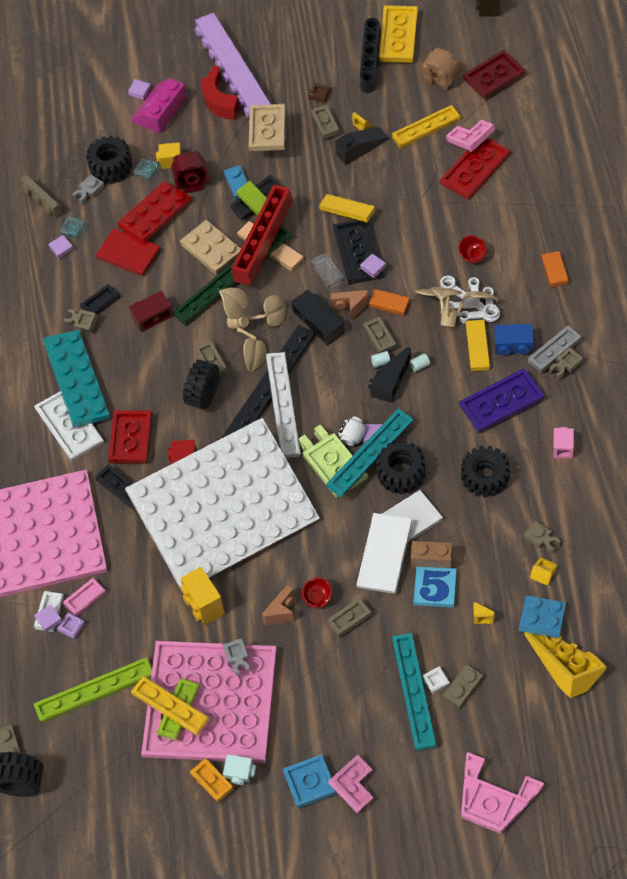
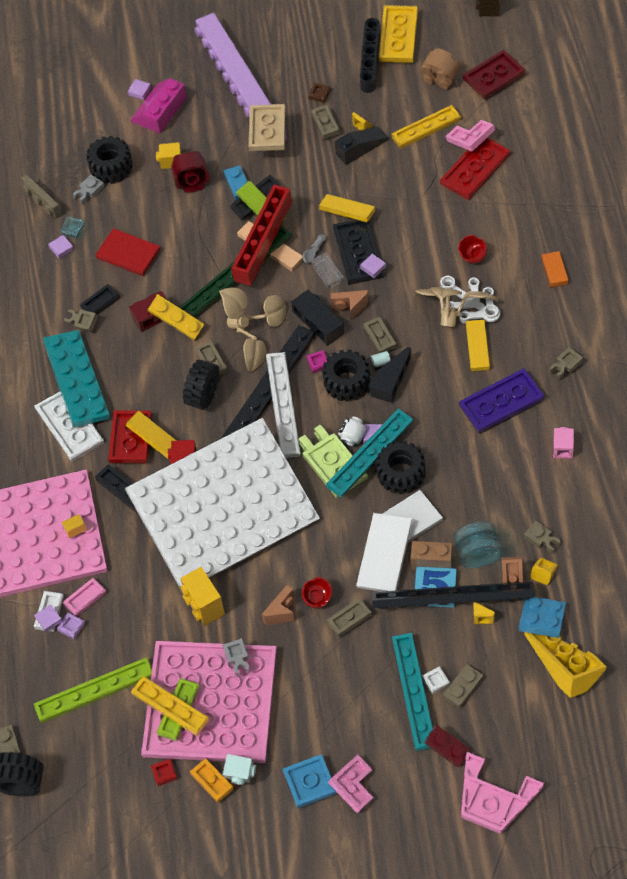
(74, 526): none -> yellow slope
(146, 169): clear light blue plate -> none
(150, 433): none -> yellow tile
(154, 212): red plate -> none
(164, 772): none -> red tile
(175, 317): none -> yellow plate
(210, 247): tan plate -> none
(218, 103): red arch -> none
(310, 254): none -> light grey piece
(316, 361): none -> dark pink tile
(342, 363): none -> black tyre
(389, 302): orange tile -> none
(419, 362): light aqua hinge -> none
(446, 745): none -> dark red plate
(448, 595): none -> black plate
(478, 544): none -> clear light blue wheel
(485, 459): black tyre -> none
(511, 569): none -> nougat slope
(513, 339): blue brick -> none
(547, 354): light grey plate -> none

